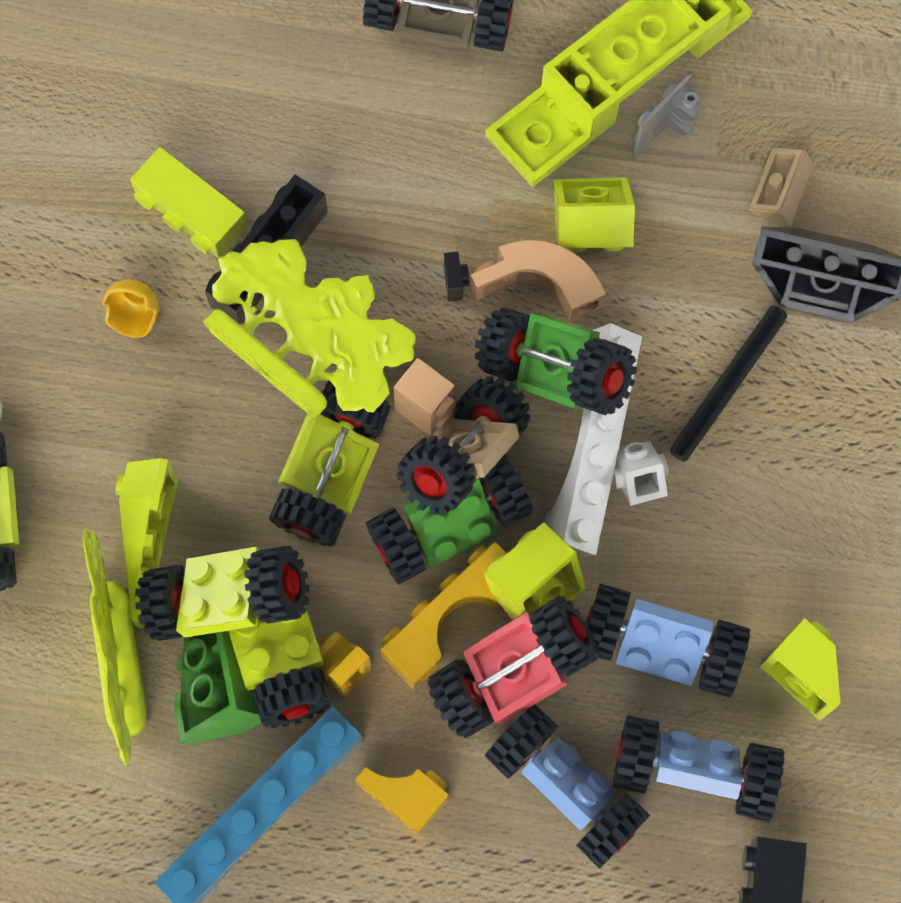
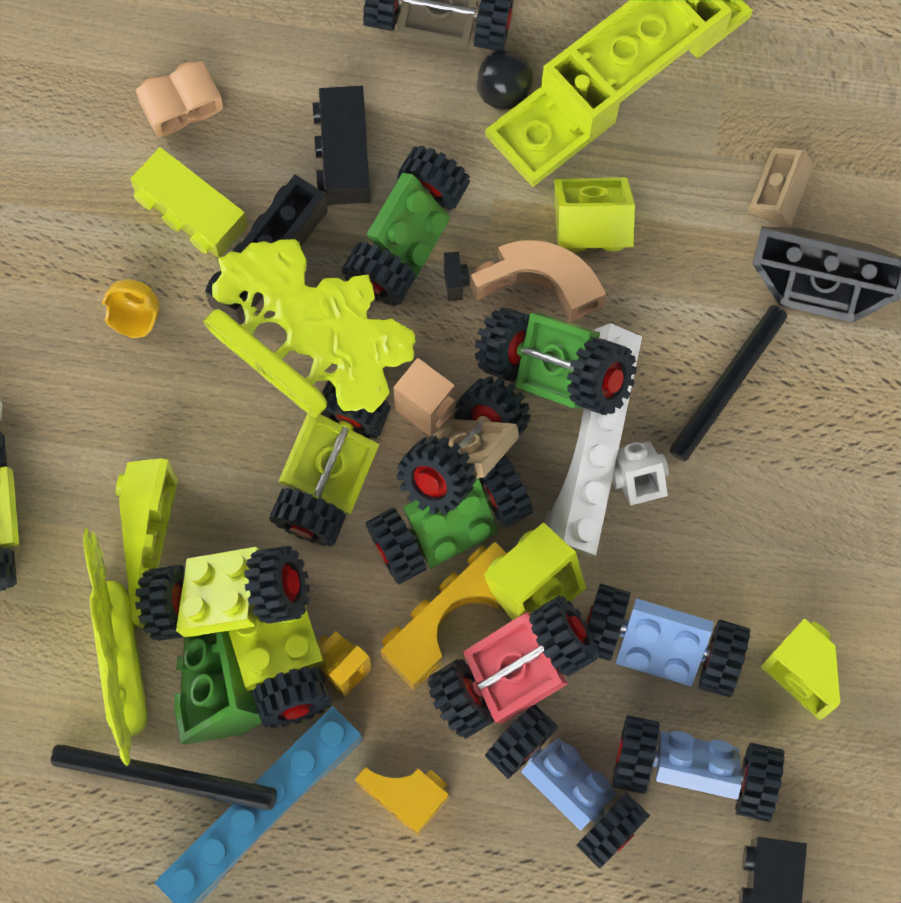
(165, 777): none -> black axle
(179, 98): none -> light nougat brick
(342, 145): none -> black brick
(408, 224): none -> plate
(504, 79): none -> black hair
(676, 112): light grey hinge -> none

